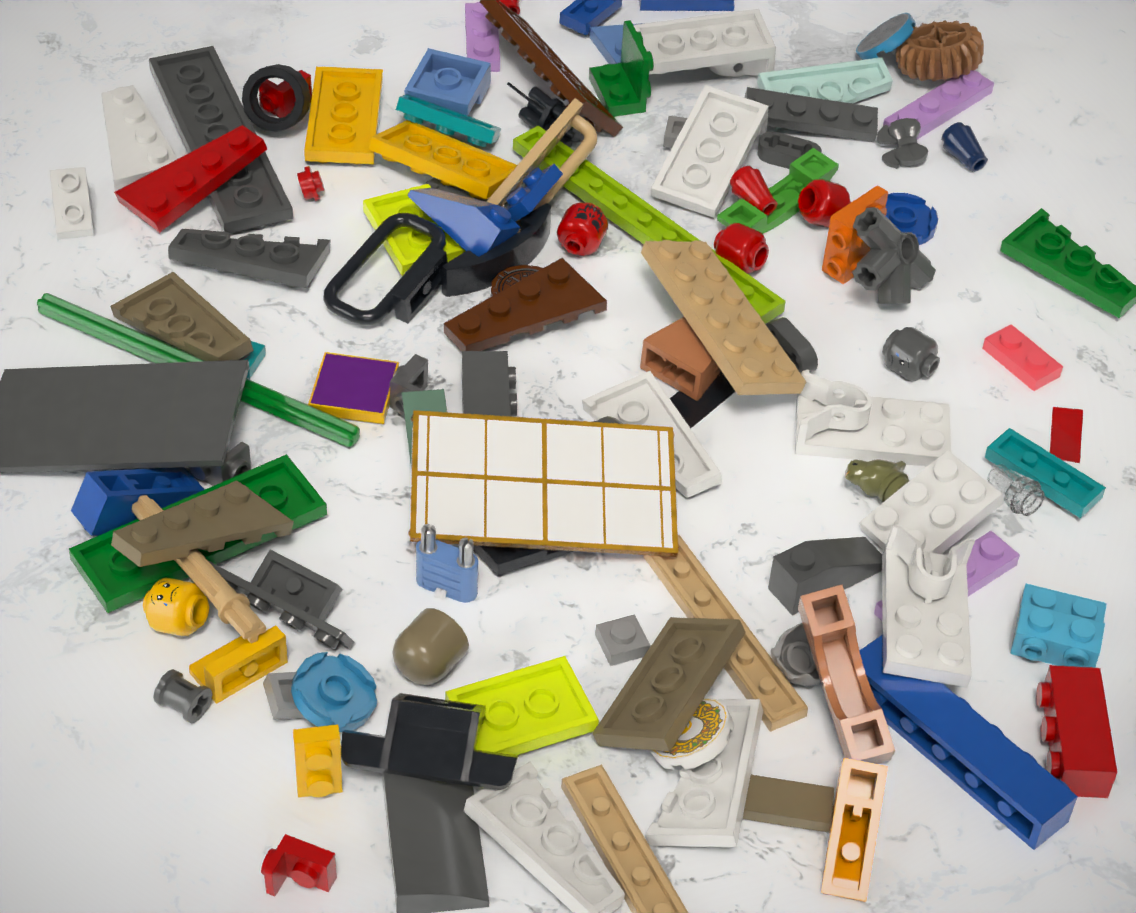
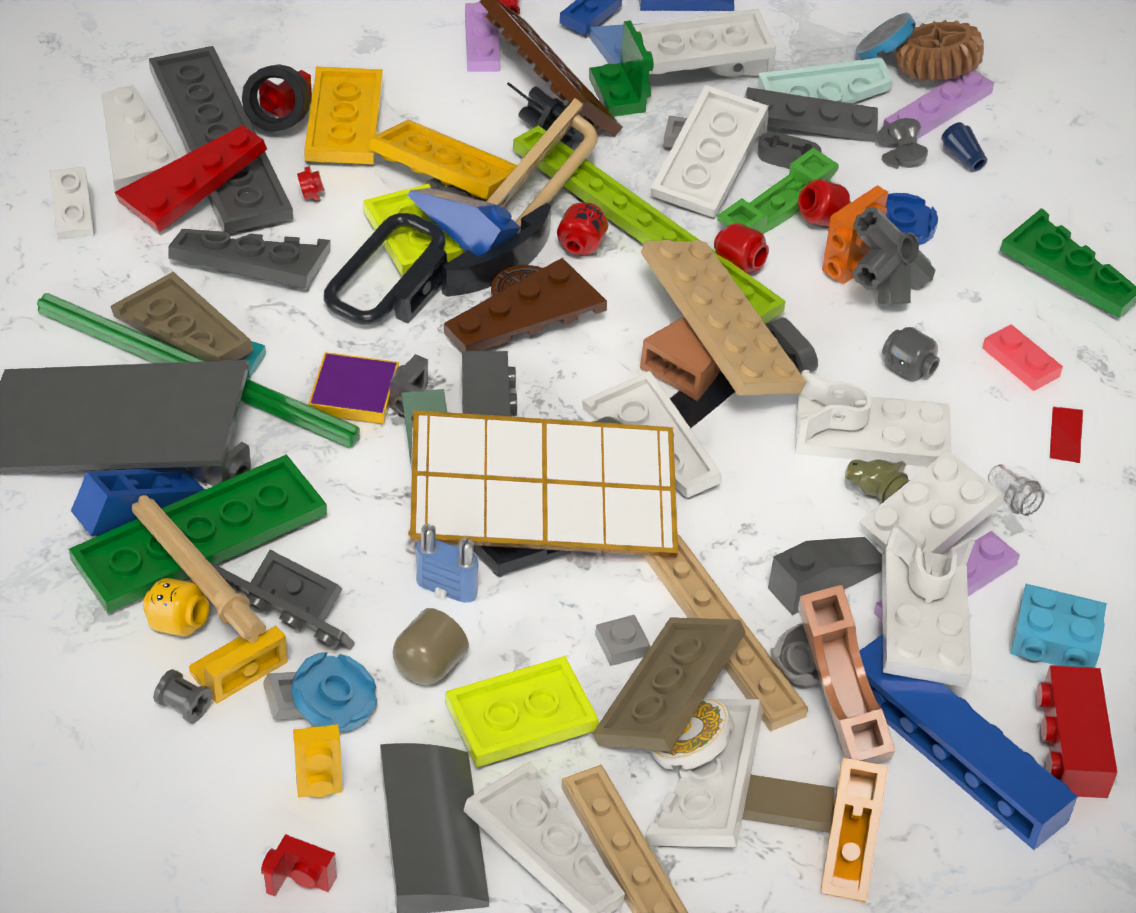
(202, 524): dark tan wing -> none
(430, 742): black plate -> none
(447, 120): teal plate -> none
(450, 80): medium blue plate -> none
(536, 186): blue plate -> none
(751, 186): red cone -> none
(1057, 478): teal plate -> none

